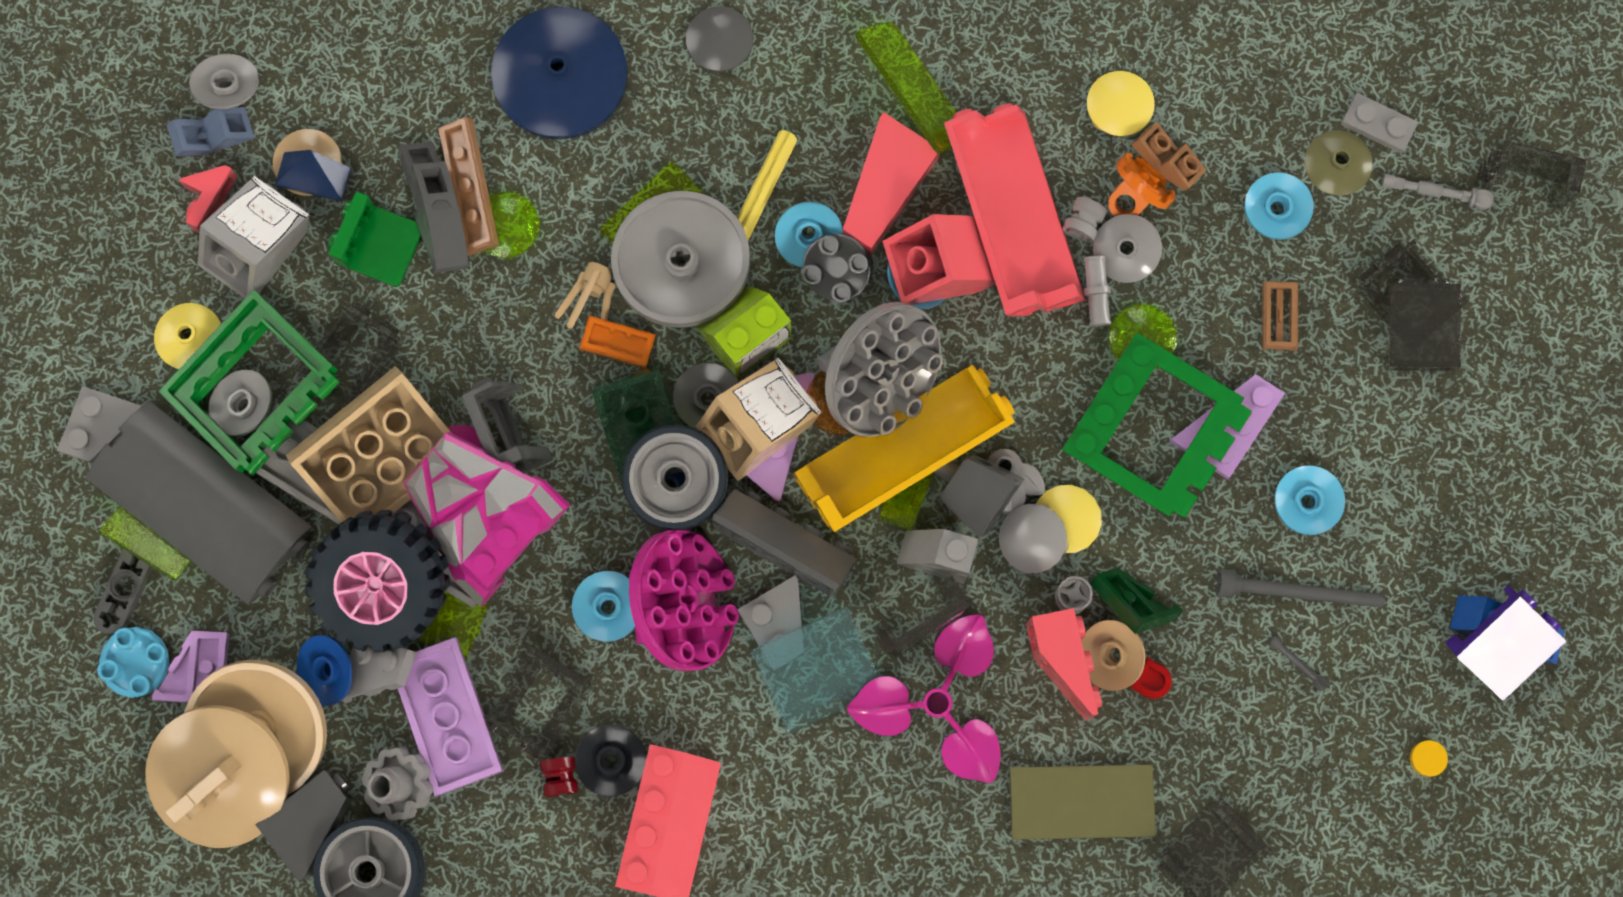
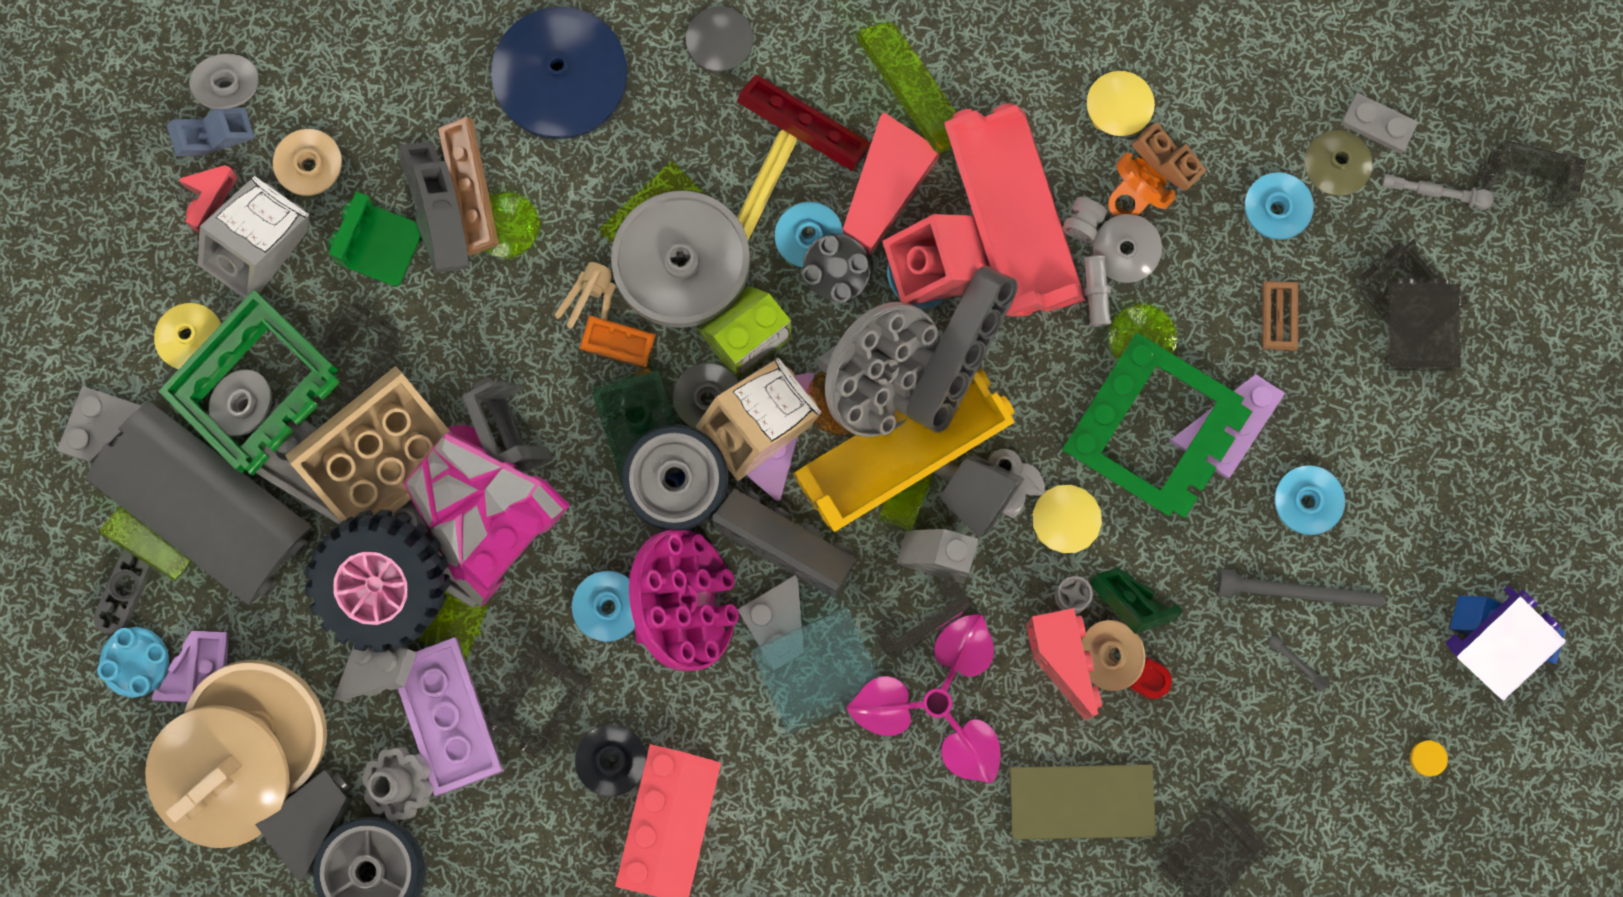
(313, 174): dark blue slope -> none
(325, 668): blue dish -> none
(555, 769): dark red wheel -> none
(803, 122): none -> dark red plate
(962, 348): none -> dark grey beam
(1033, 538): light grey dish -> none

